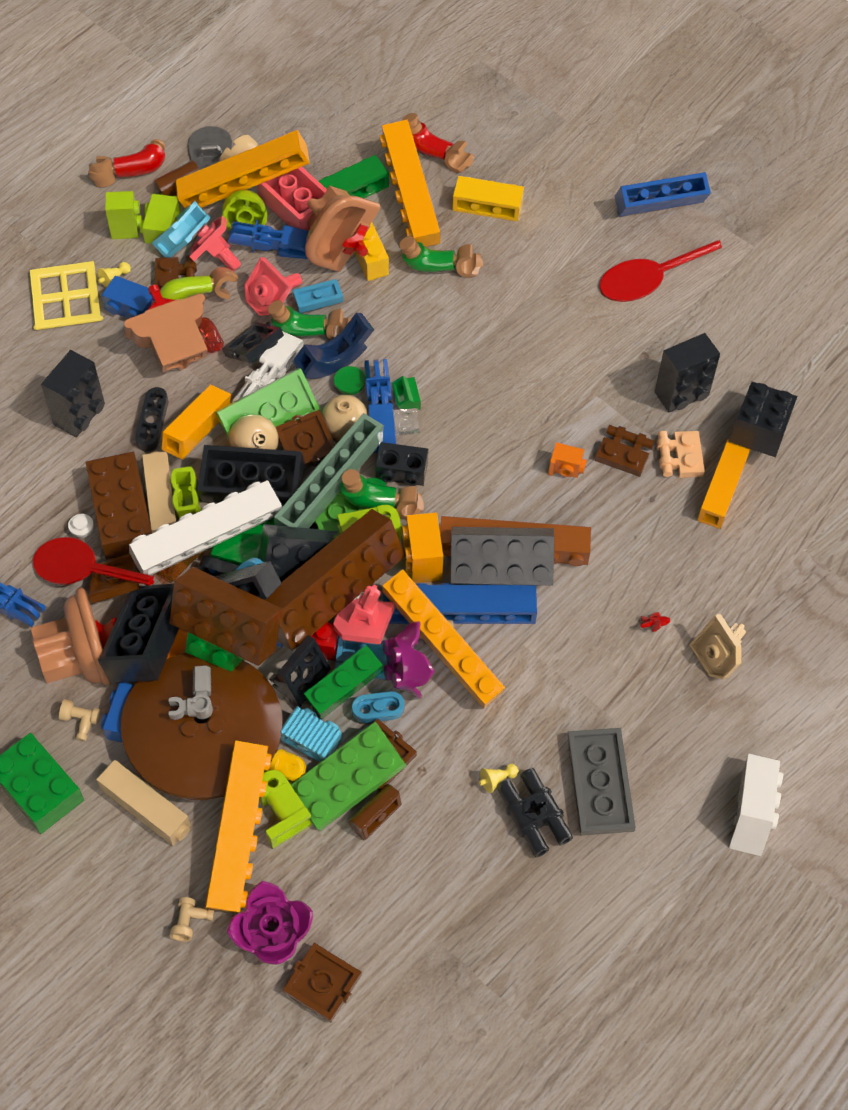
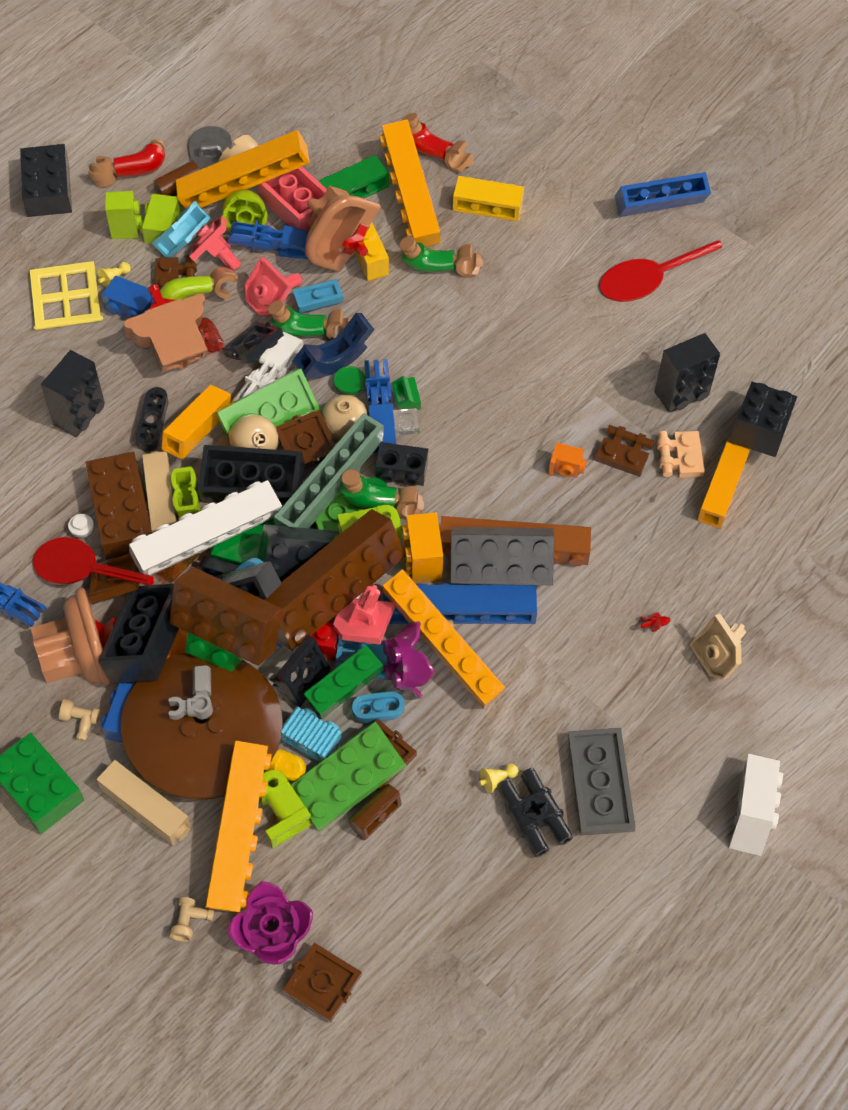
(45, 180): none -> black brick

